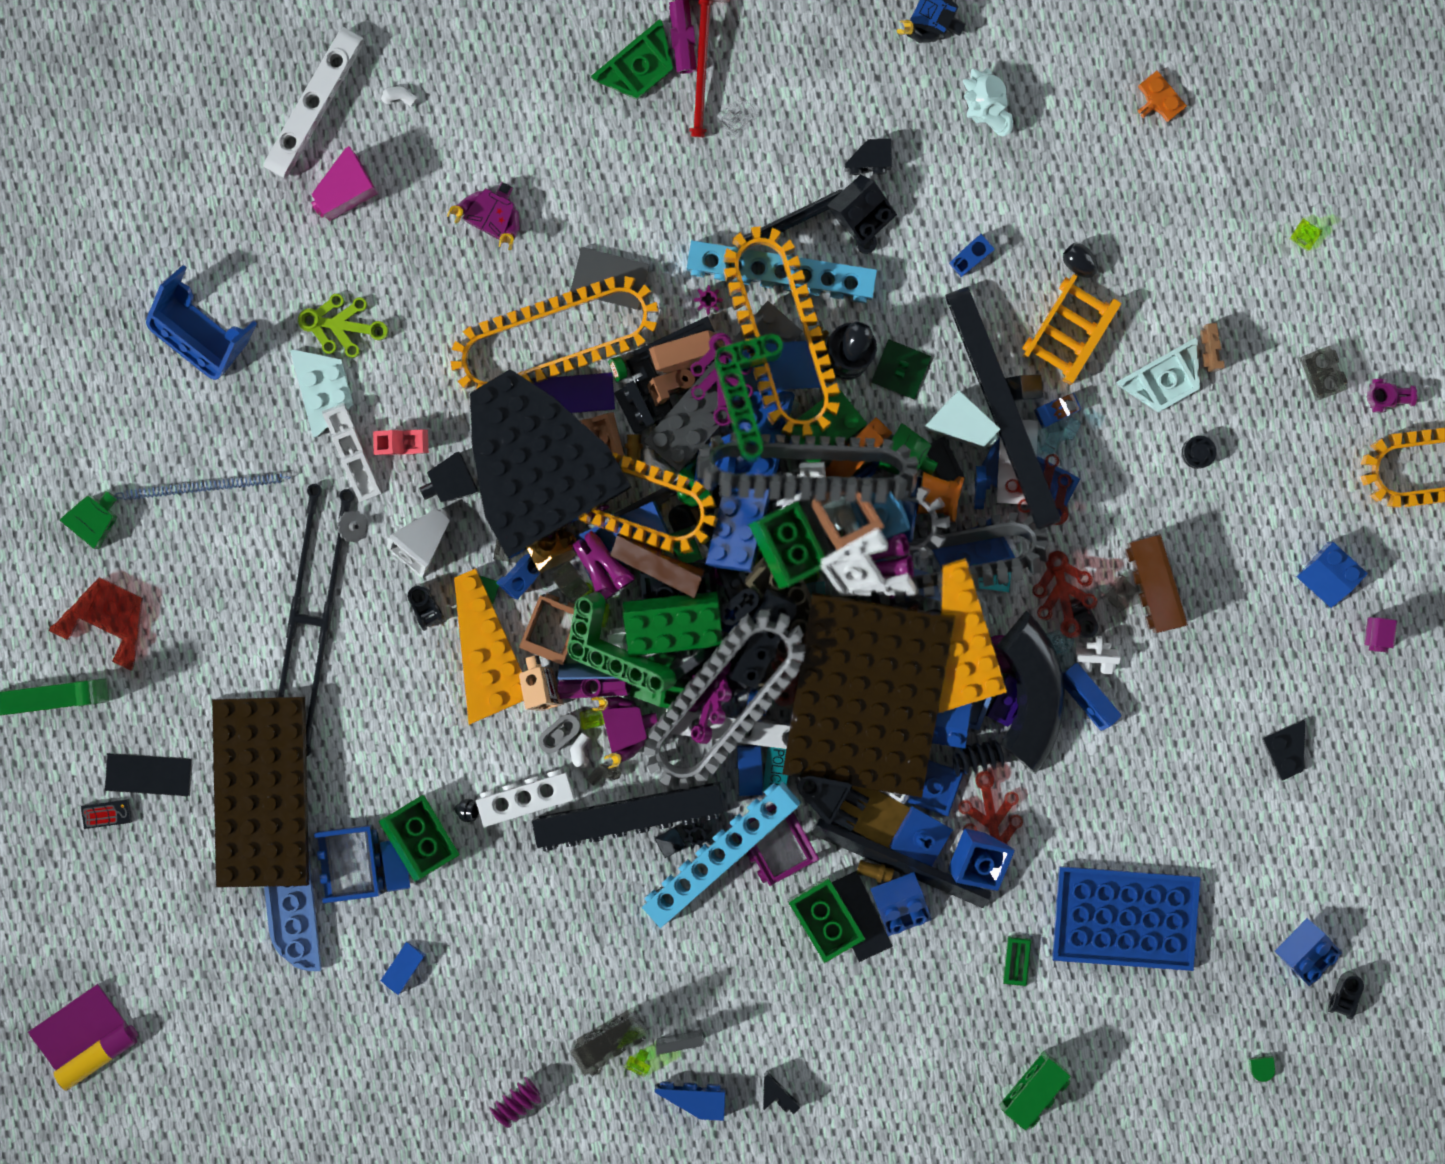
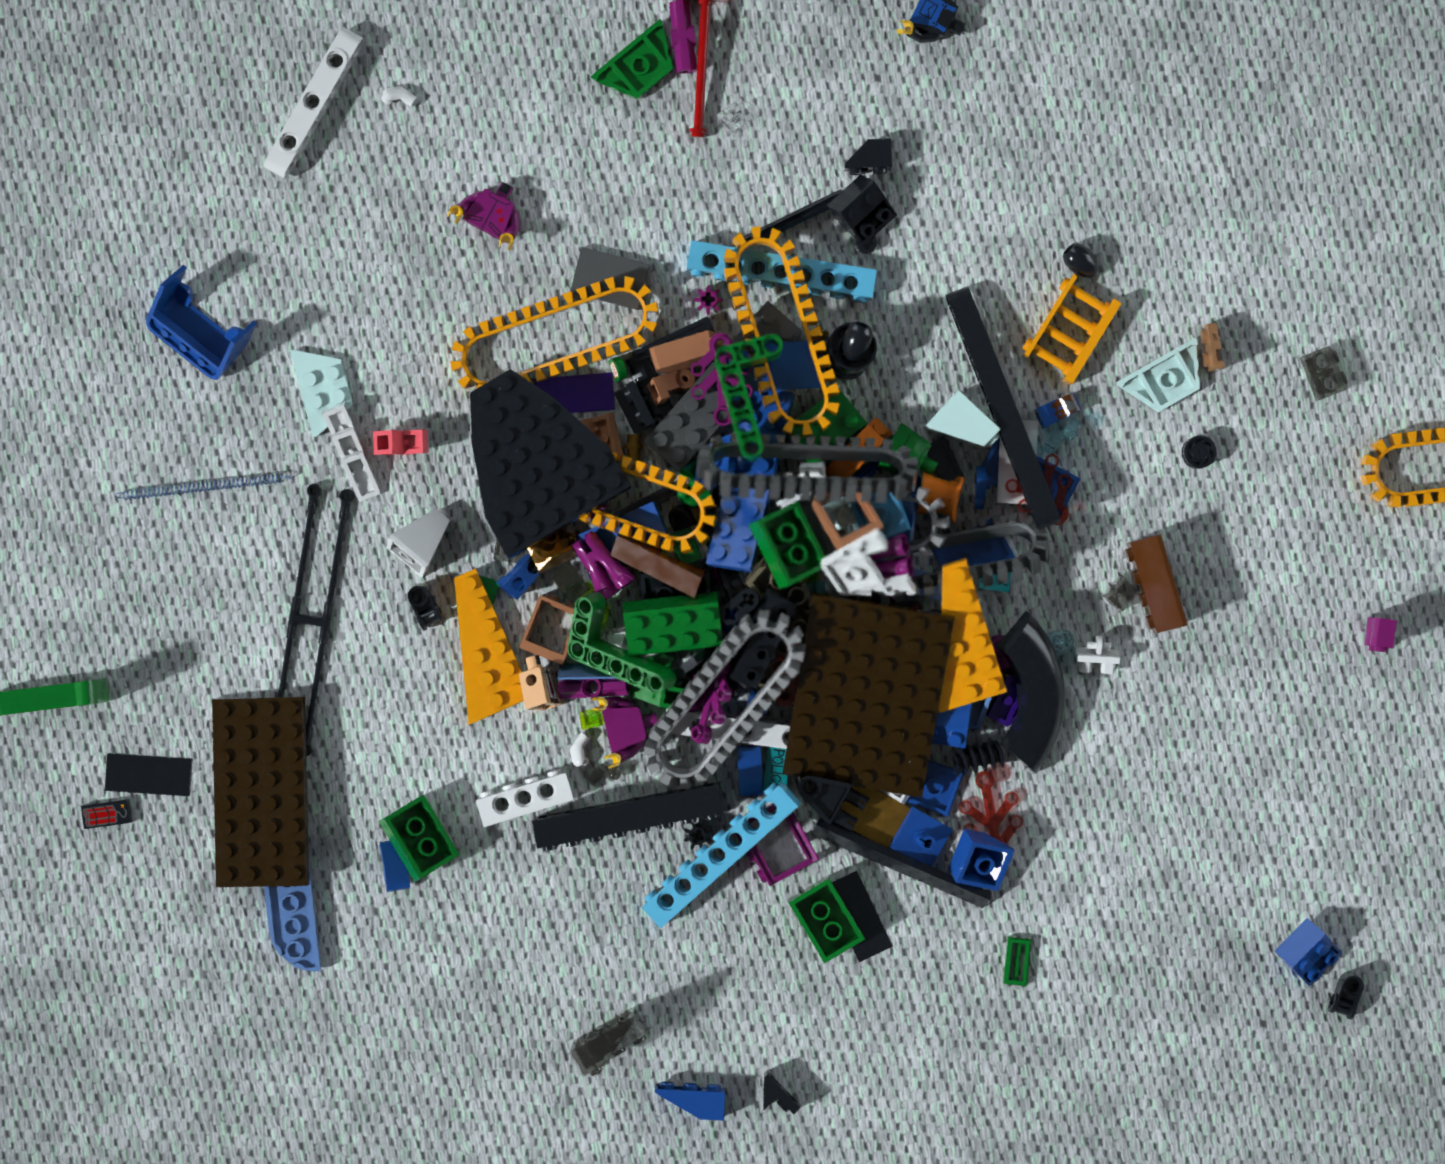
(83, 1037): magenta door -> none
(92, 519): green torso -> none
(111, 610): clear red wing -> none
(338, 324): lime plant -> none
(342, 187): dark pink slope -> none
(349, 863): window -> none
(352, 526): light grey piece -> none
(402, 968): blue slope -> none
(449, 480): black torso -> none
(467, 810): black plate -> none
(516, 1103): magenta piece -> none
(559, 733): light grey plate -> none
(637, 1064): clear neon green tile -> none
(650, 459): white arm -> none
(669, 841): black slope -> none
(679, 1042): dark grey tile -> none
(875, 871): pearl gold pin -> none
(901, 369): dark green piece -> none
(901, 904): blue slope -> none
(971, 255): blue leg -> none
(987, 101): light aqua head -> none
(1025, 387): black slope -> none
(1035, 1091): green brick -> none
(1063, 590): clear red plant -> none
(1084, 614): black piece -> none
(1090, 697): blue slope -> none
(1126, 918): blue plate -> none
(1160, 97): orange plate -> none
(1262, 1068): green tile -> none
(1287, 749): black wing -> none
(1305, 234): clear neon green tile -> none
(1331, 574): blue slope -> none
(1391, 395): magenta connector -> none

